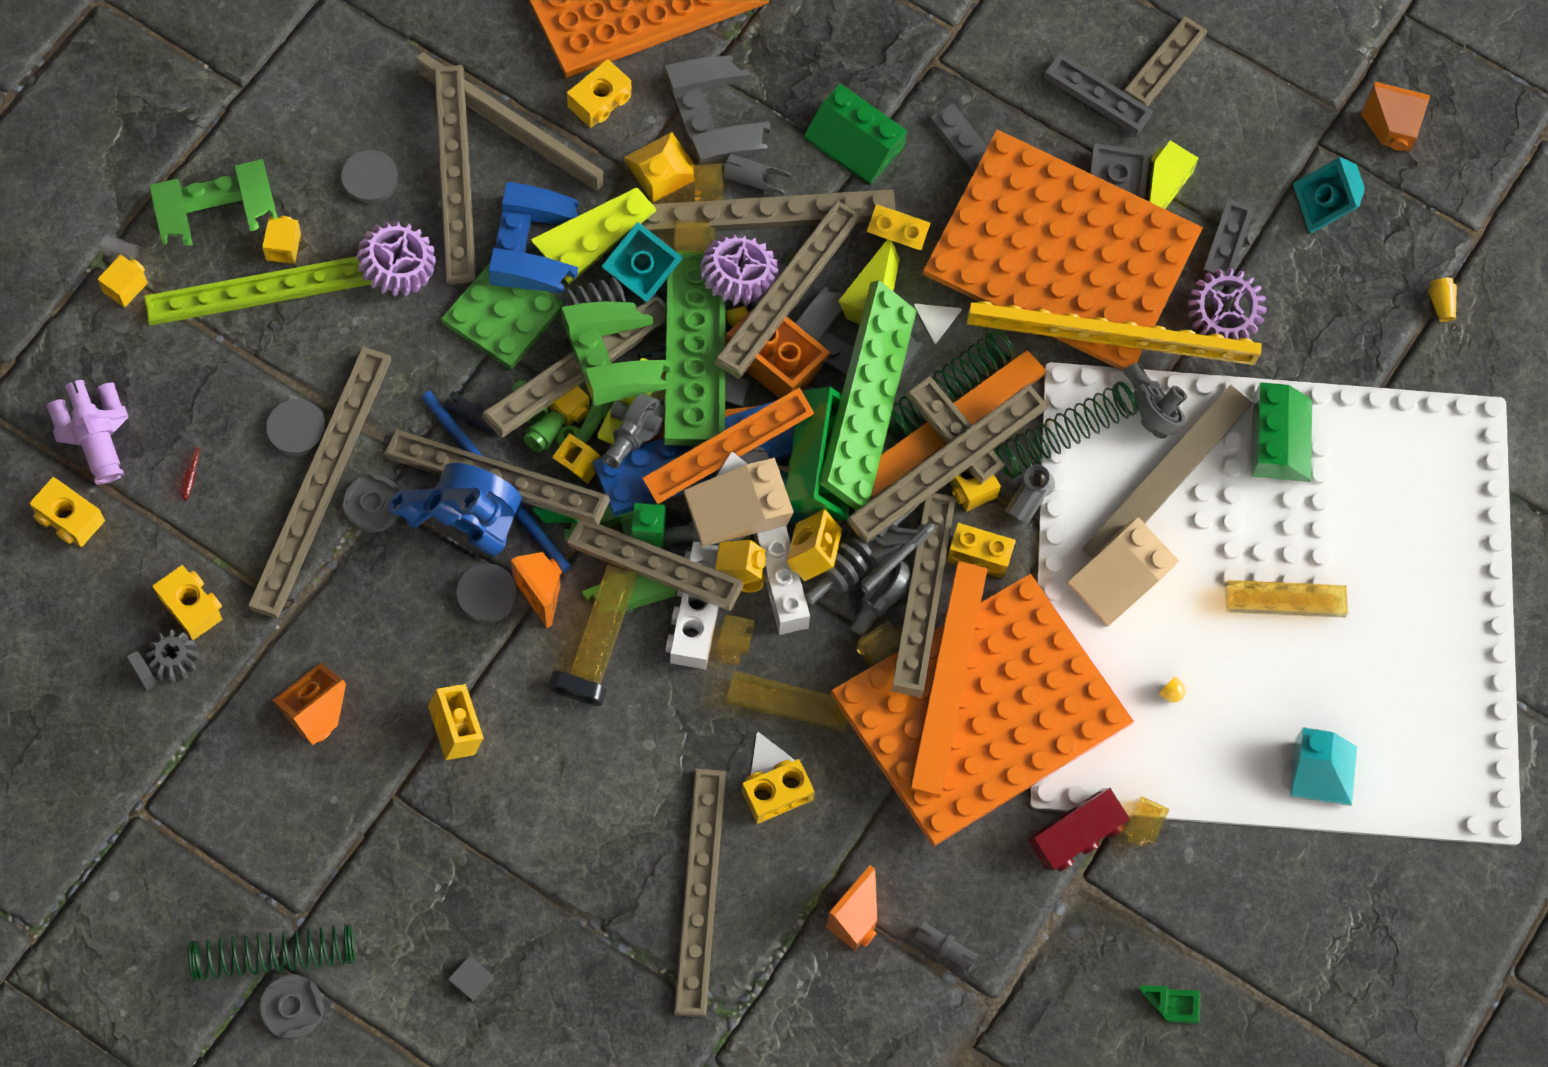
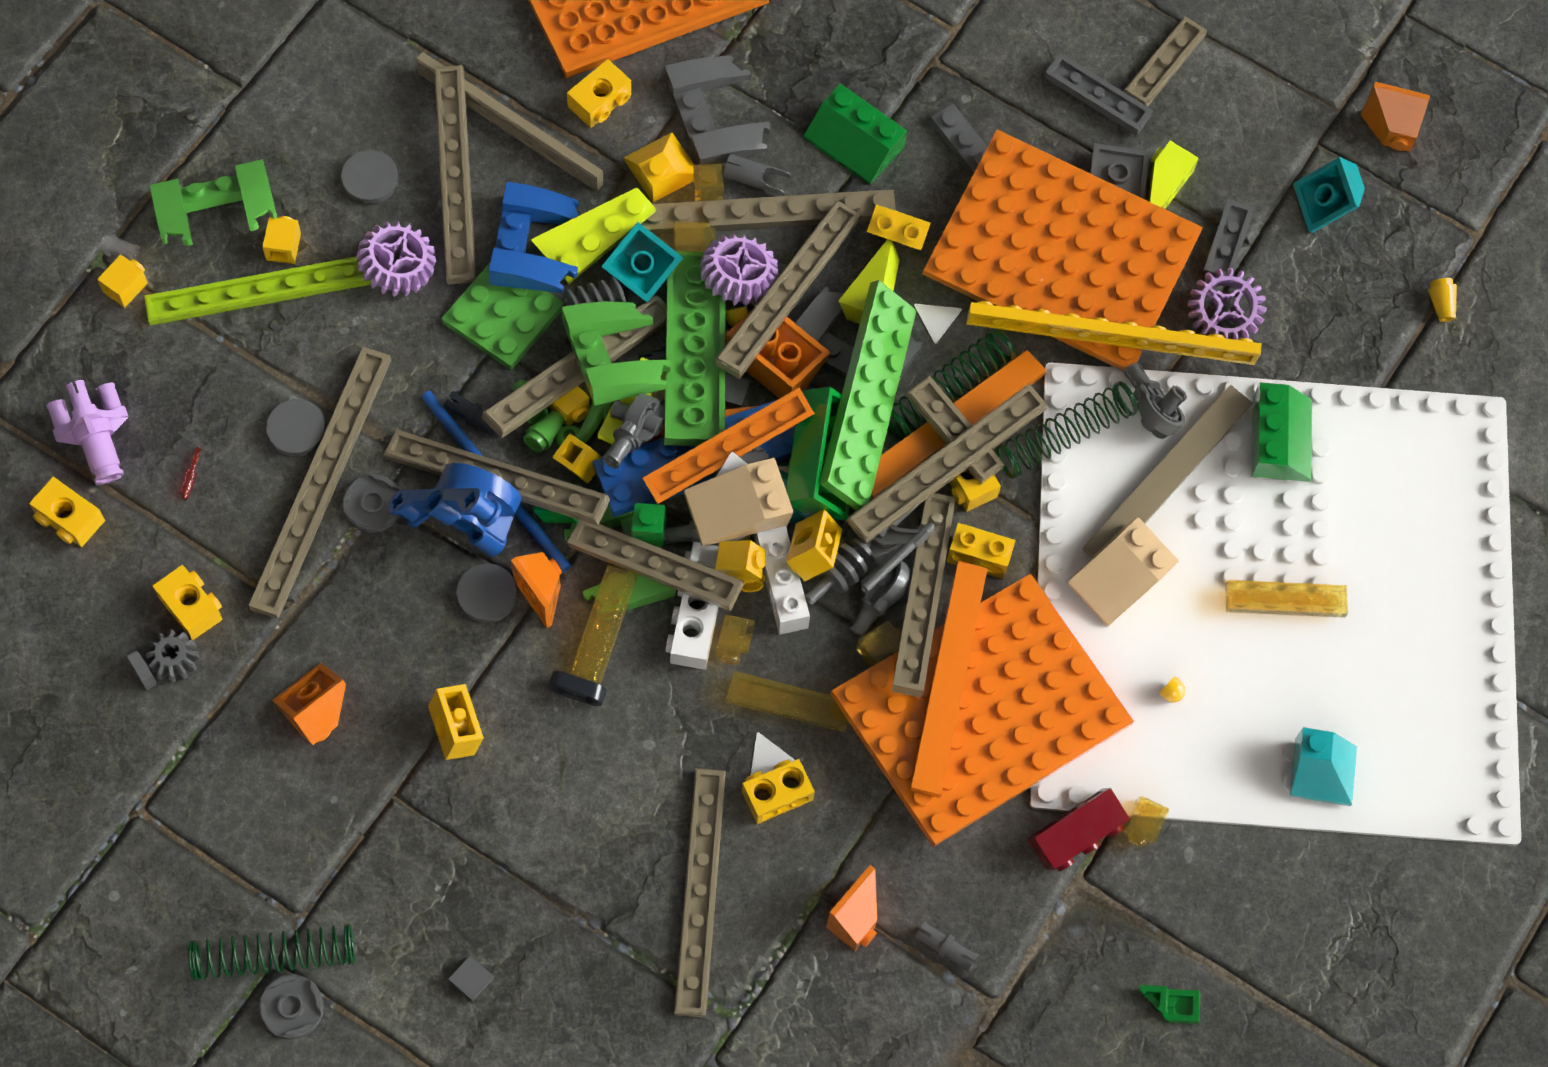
(1028, 497): dark grey piece -> none

